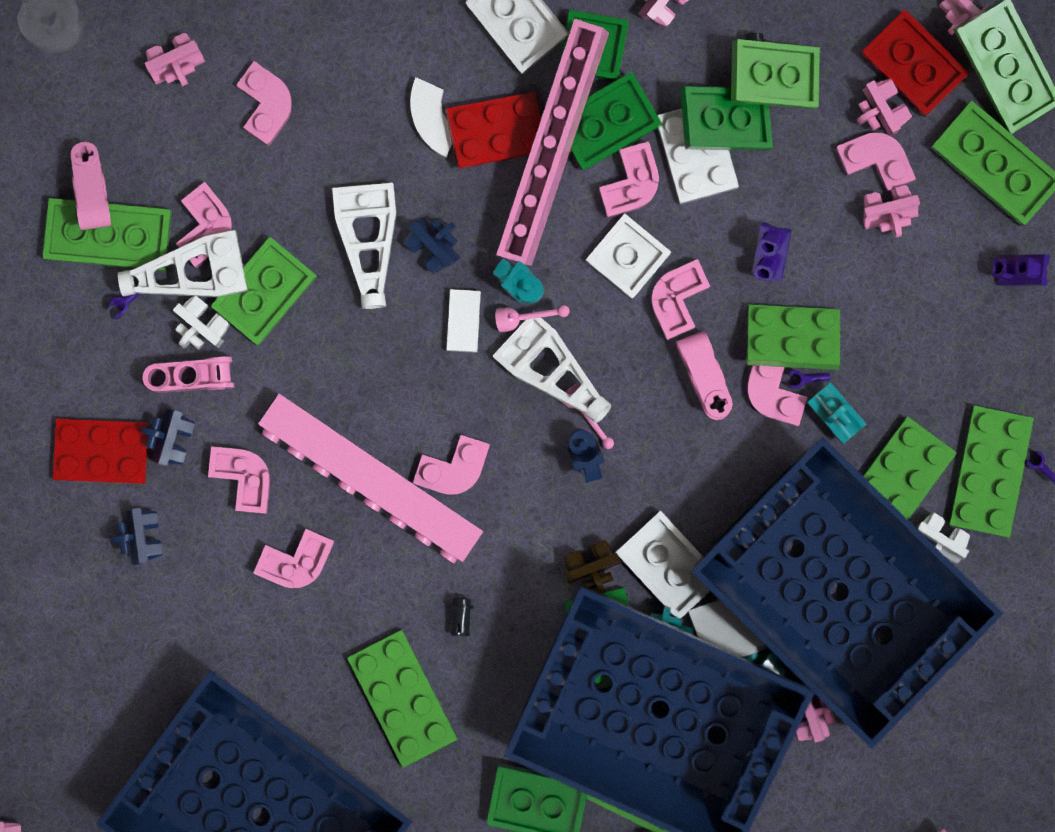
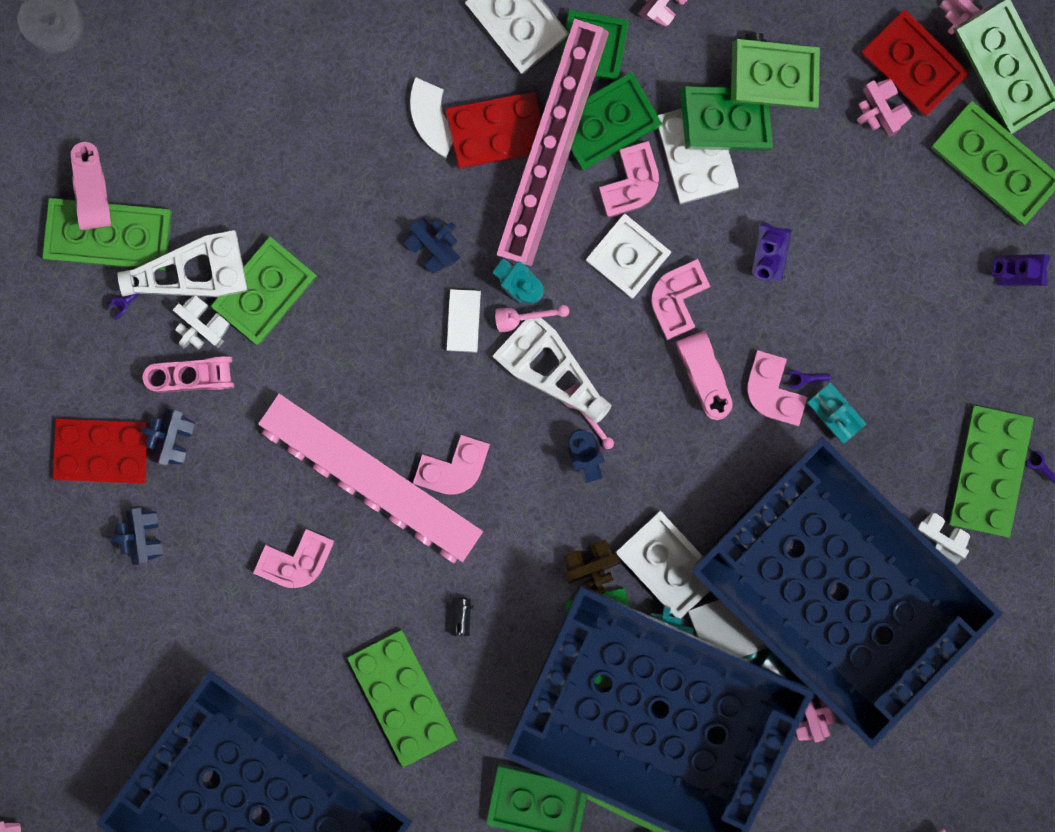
(174, 63): bright pink hips -> none
(210, 215): bright pink plate -> none
(249, 471): bright pink plate -> none
(273, 99): bright pink plate -> none
(363, 202): white plate -> none
(793, 337): bright green plate -> none
(880, 151): bright pink plate -> none
(891, 214): bright pink hips -> none
(909, 466): bright green plate -> none

